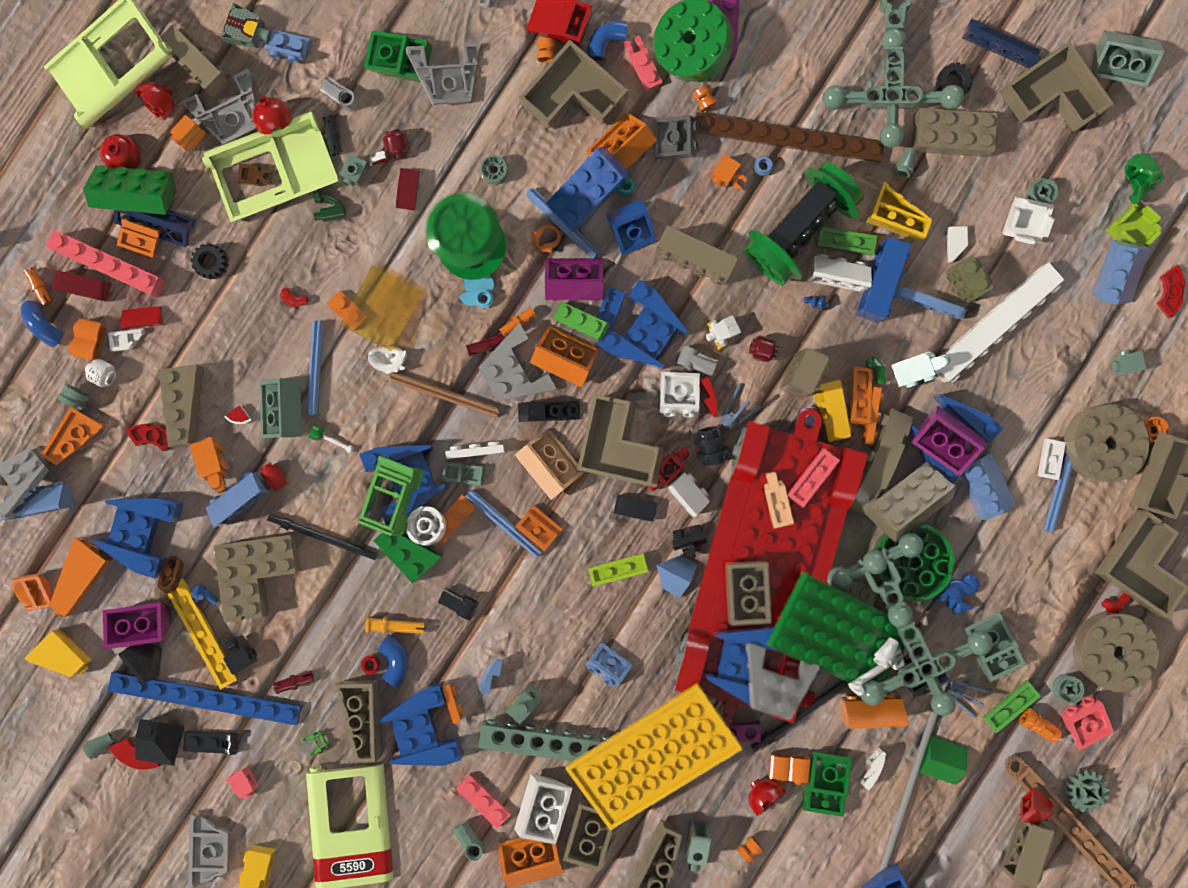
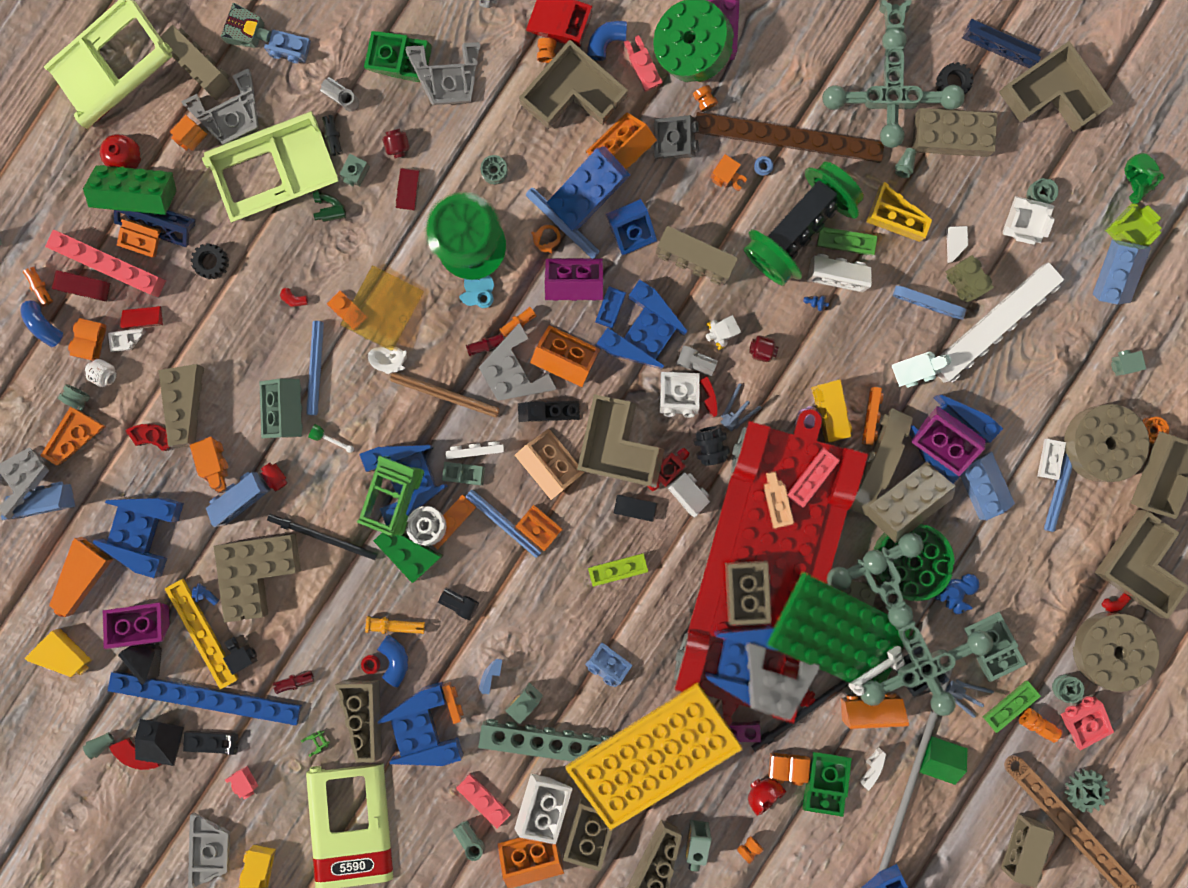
(33, 591): orange slope -> none
(156, 99): red cylinder -> none
(170, 574): reddish brown plate -> none
(238, 416): red tile -> none
(252, 175): reddish brown plate -> none
(270, 114): red cylinder -> none
(380, 158): white tile -> none
(581, 321): bright green plate -> none
(631, 184): teal plate -> none
(676, 574): medium blue slope -> none
(680, 541): black hips -> none
(804, 373): dark tan brick -> none
(861, 395): orange plate -> none
(879, 369): green arm -> none
(885, 274): blue brick -> none
(885, 655): white cone -> none
(1035, 807): red slope -> none
(1126, 58): sand green slope -> none
(1173, 291): red tile -> none

